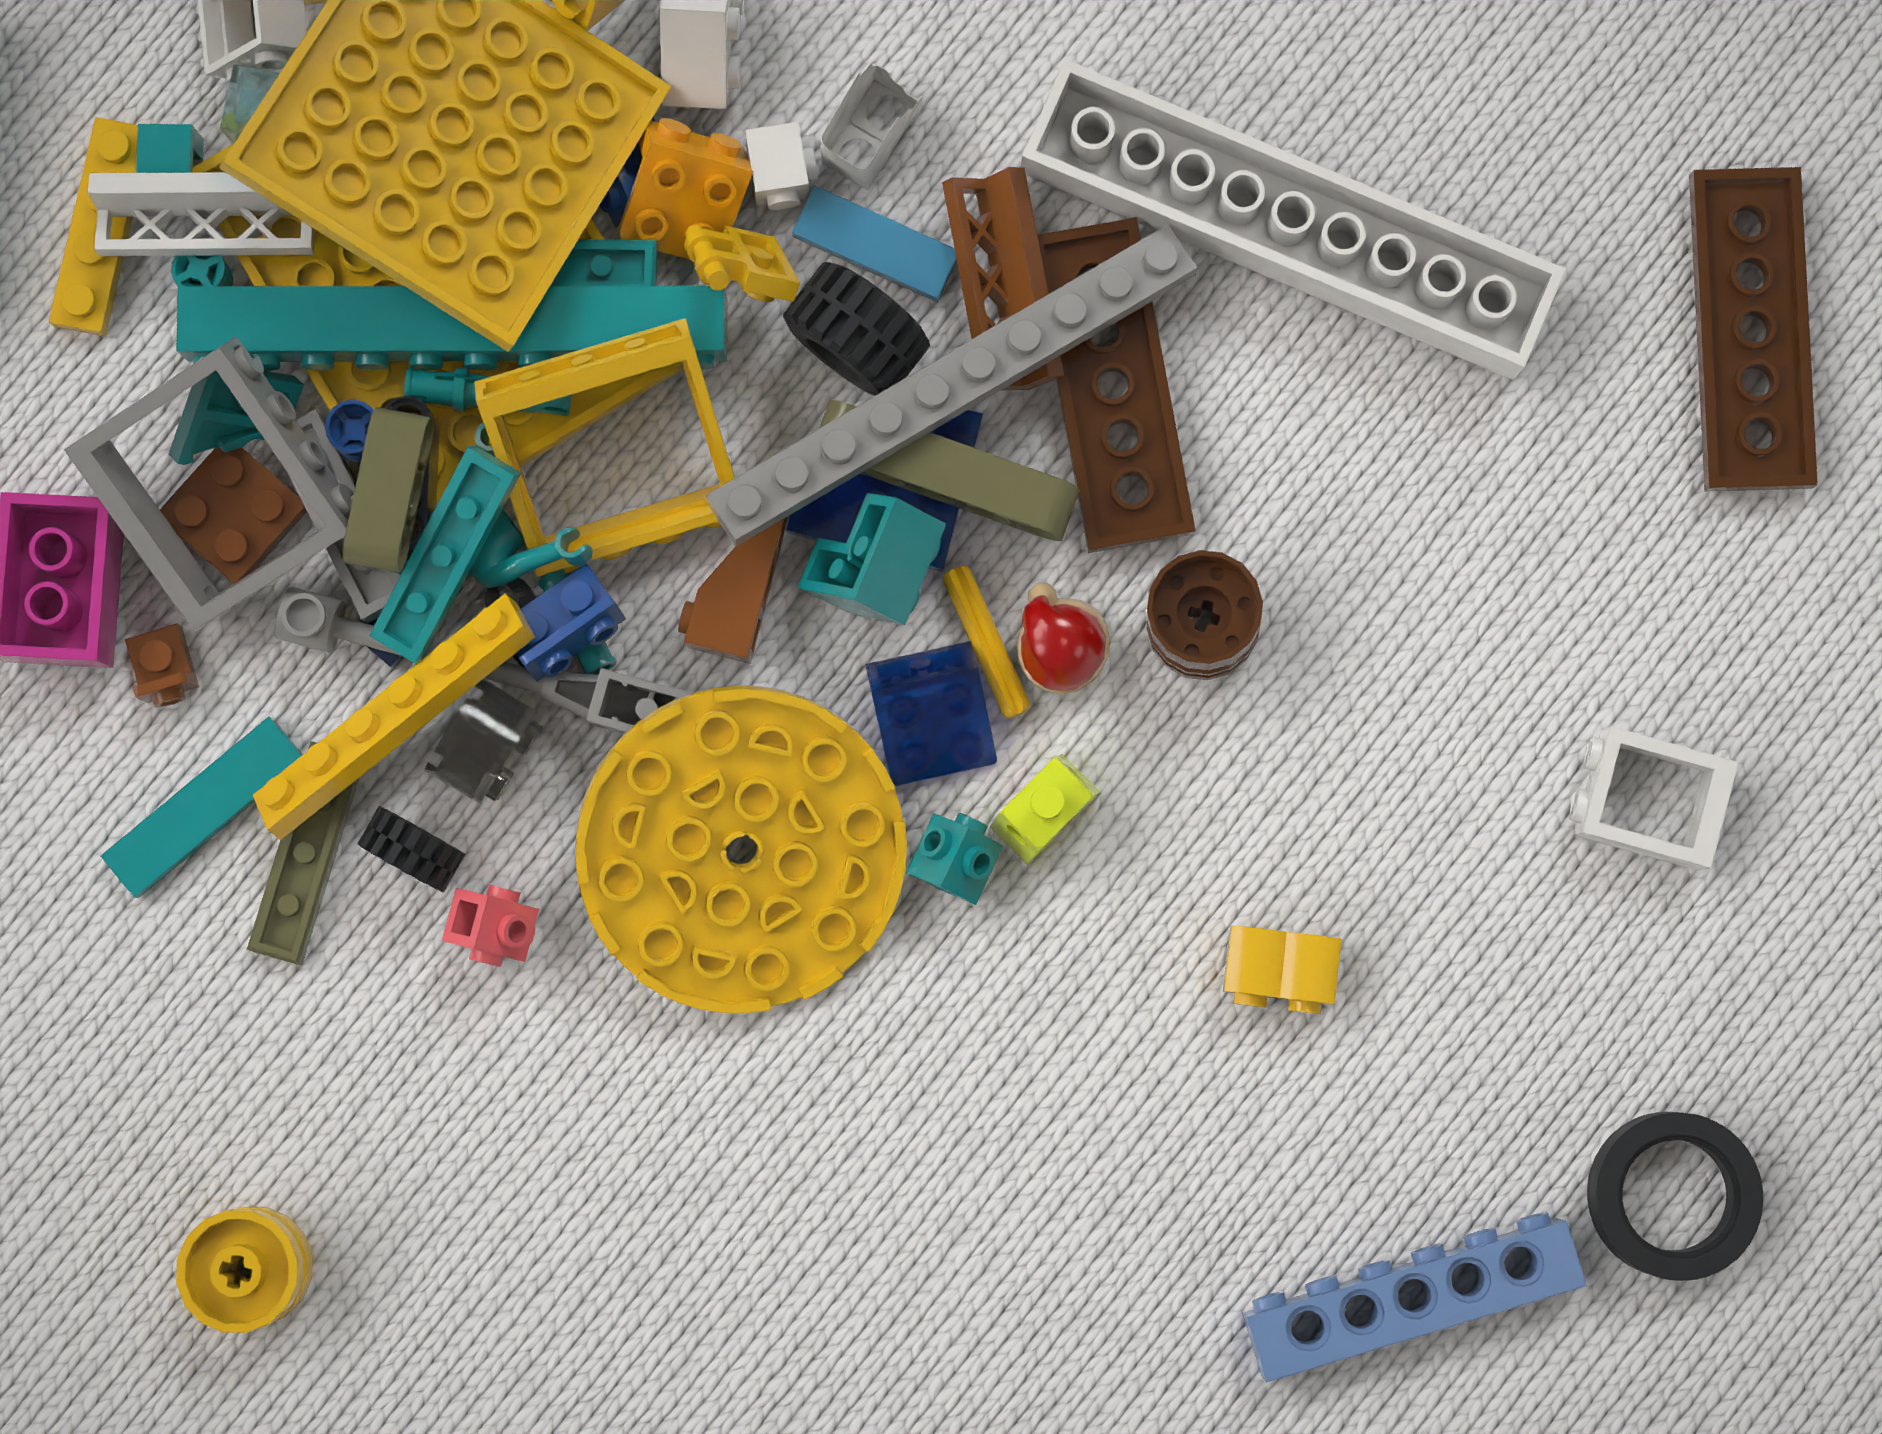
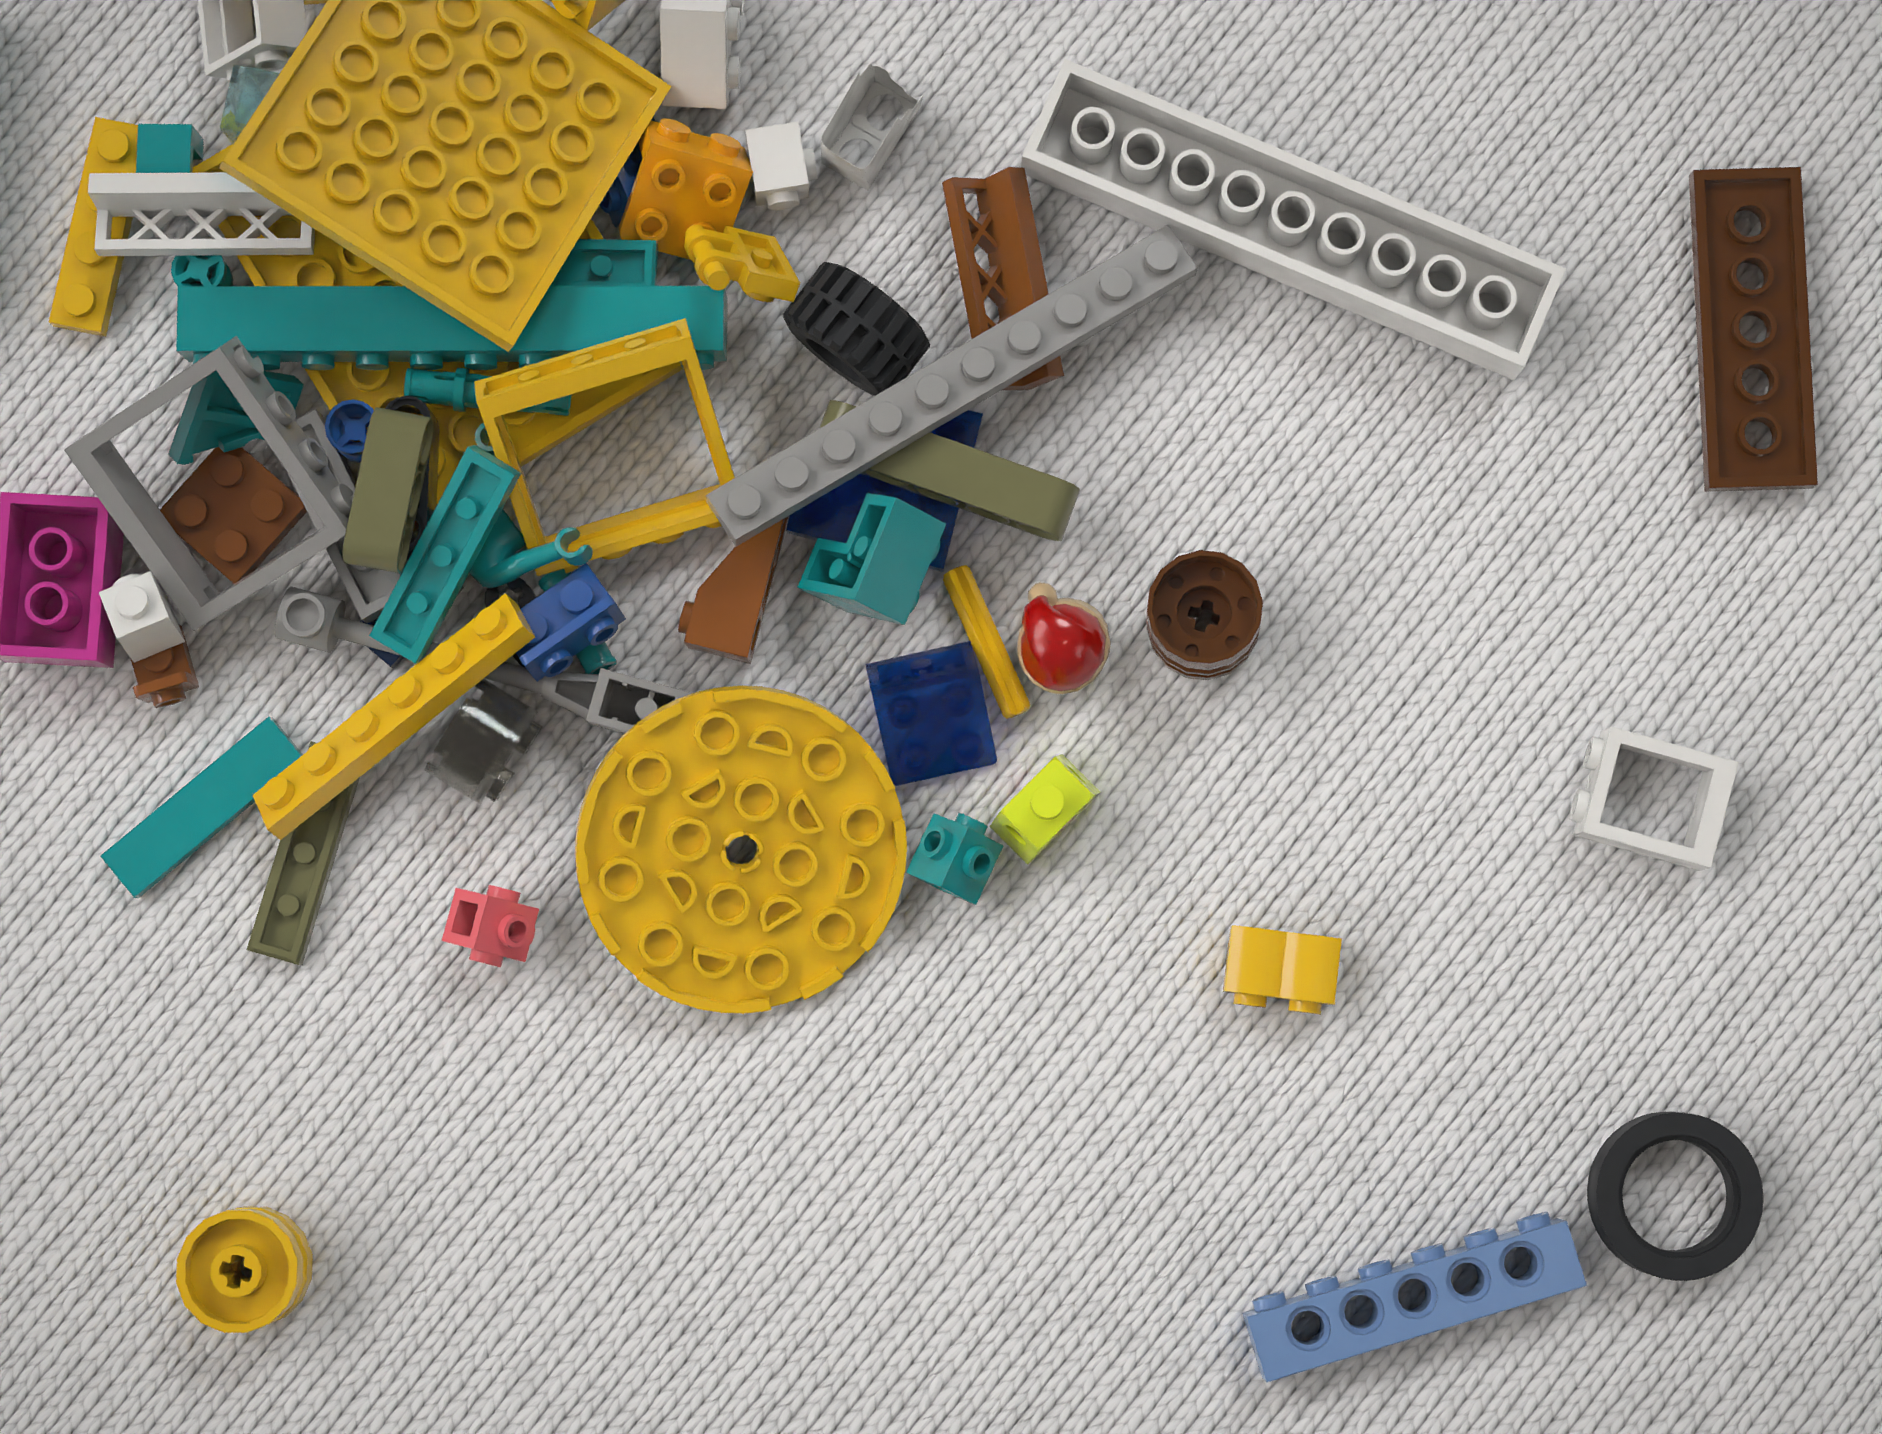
(141, 616): none -> white brick
(411, 849): black tyre -> none
(875, 243): dark azure tile -> none
(1145, 407): reddish brown plate -> none

